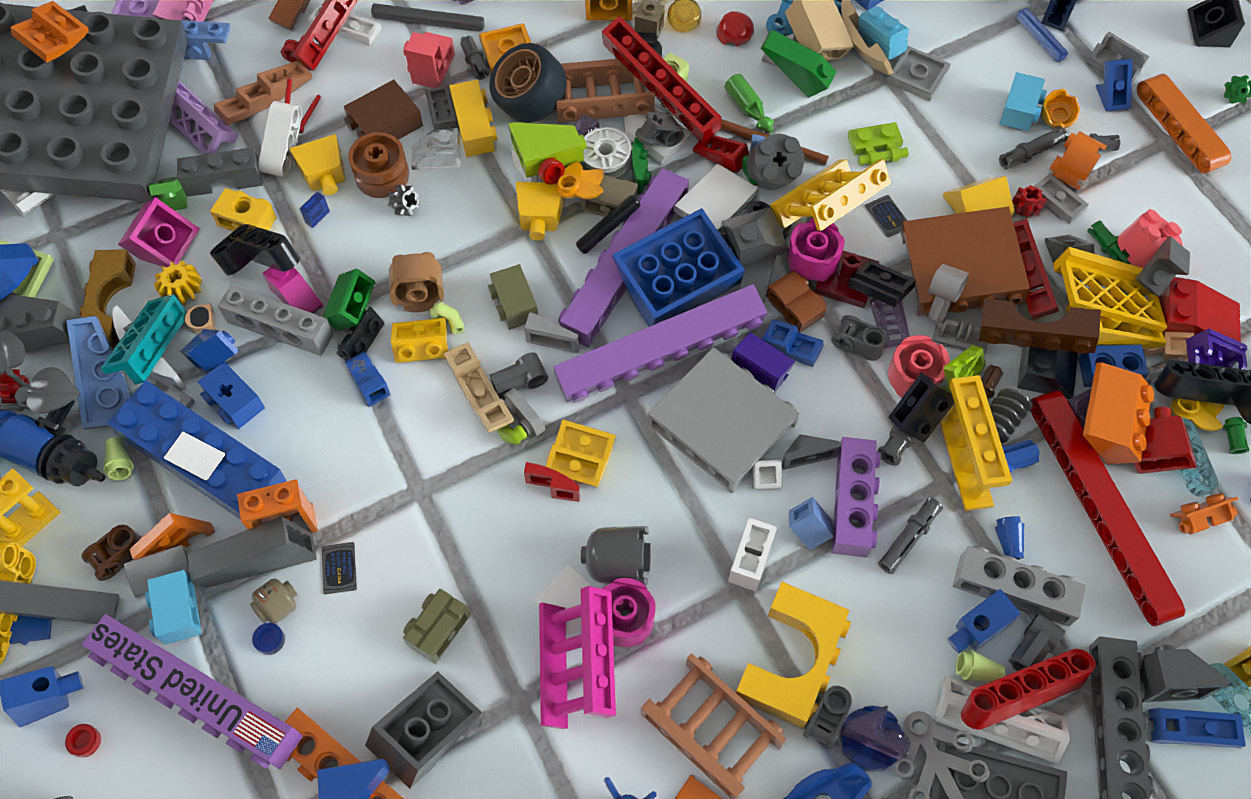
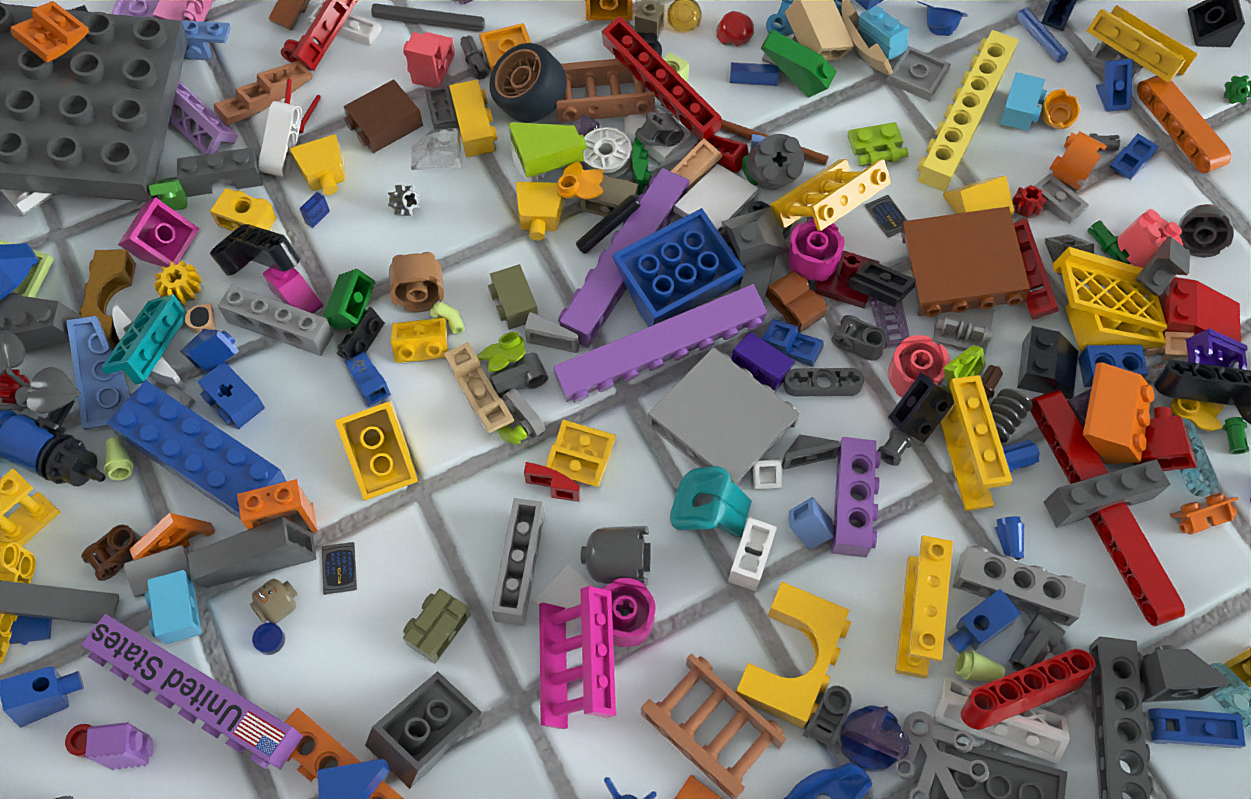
(118, 746): none -> medium lavender brick
(194, 456): white sticker -> none
(377, 450): none -> yellow slope
(378, 164): dark orange wheel -> none
(508, 350): none -> lime plate
(518, 562): none -> light grey brick
(551, 170): red tile -> none
(697, 162): none -> light nougat plate
(726, 511): none -> teal piece
(748, 101): bright green wheel -> none
(754, 74): none -> blue slope
(803, 374): none -> dark grey beam
(917, 526): dark grey pin -> none
(924, 607): none -> yellow fence
(943, 20): none -> blue piece
(947, 287): light grey beam -> none
(966, 113): none -> light yellow brick
(1025, 151): dark grey pin -> none
(1074, 332): reddish brown arch -> none
(1086, 497): none -> dark grey arch
(1134, 156): none -> blue slope
(1142, 42): none -> yellow fence
(1206, 230): none -> dark grey cylinder

